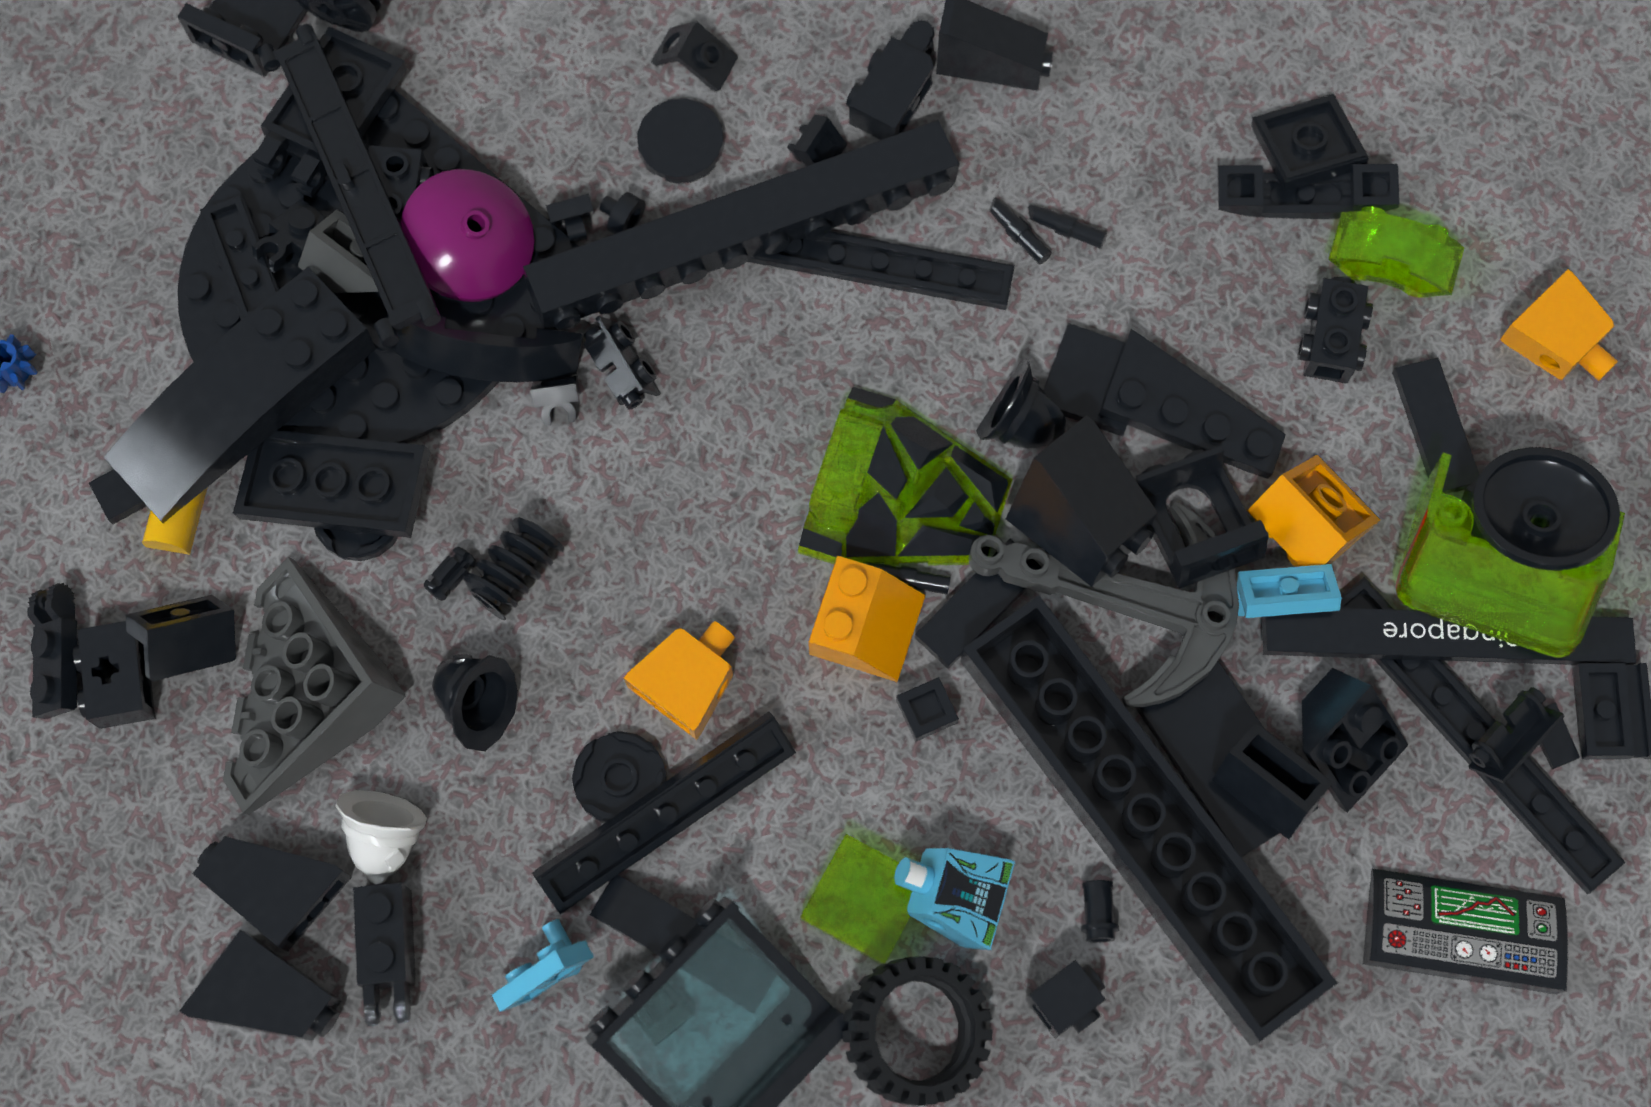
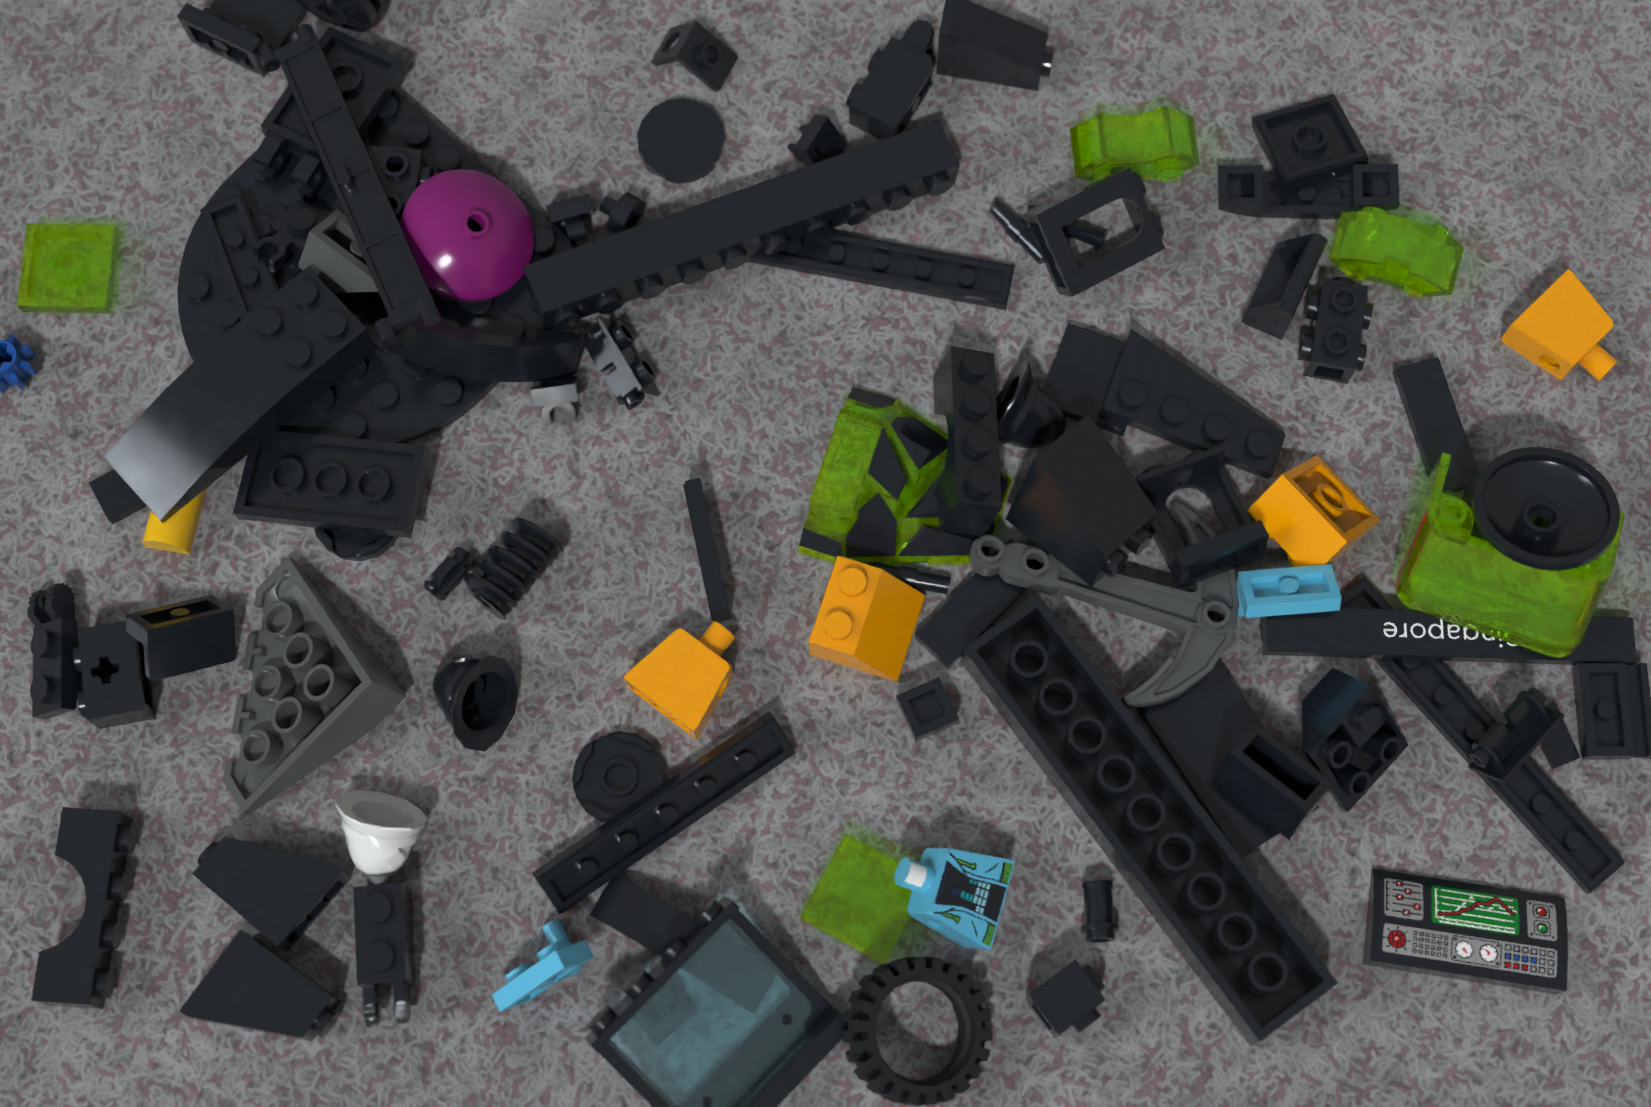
(68, 268): none -> clear neon green plate
(79, 967): none -> black arch
(706, 550): none -> black tile
(971, 476): none -> black arch
(1055, 251): none -> black panel
(1151, 143): none -> clear neon green brick
(1284, 284): none -> black tile

